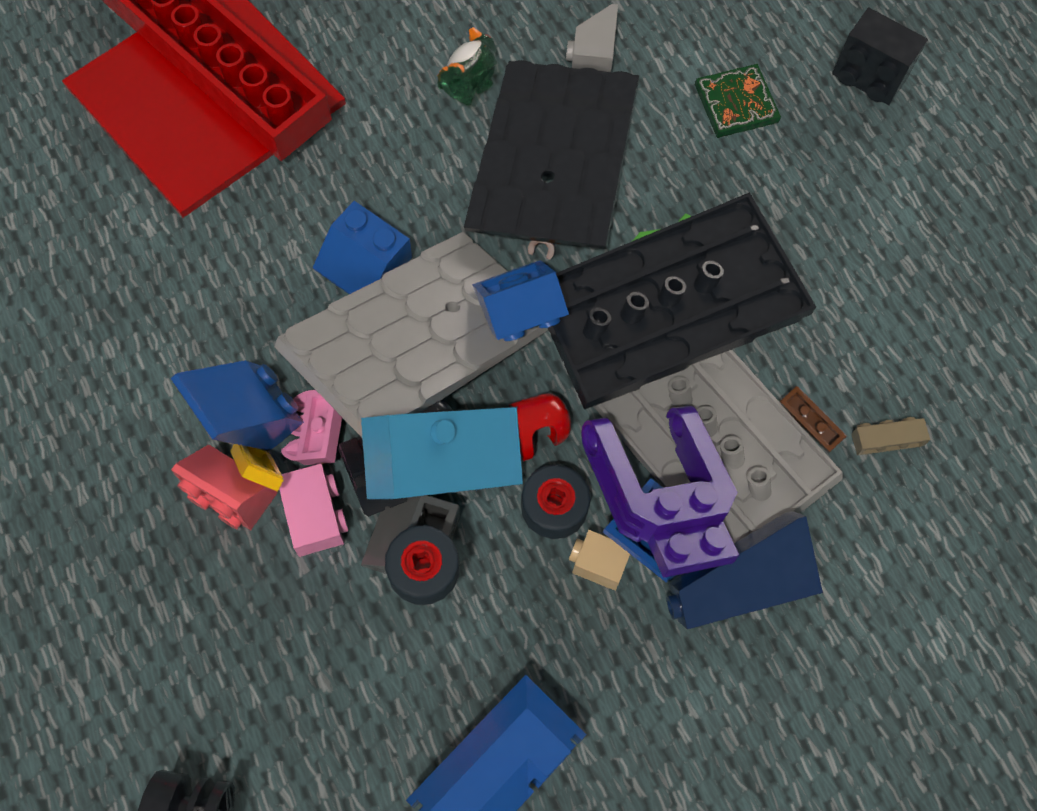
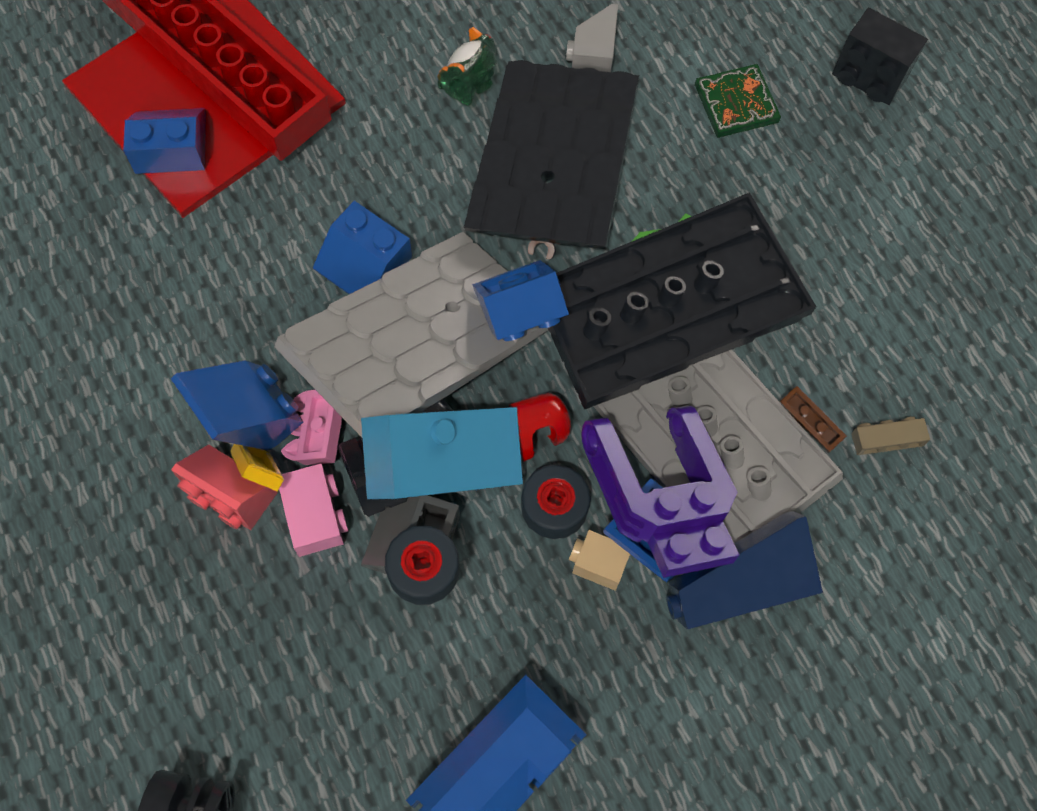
(166, 140): none -> blue slope

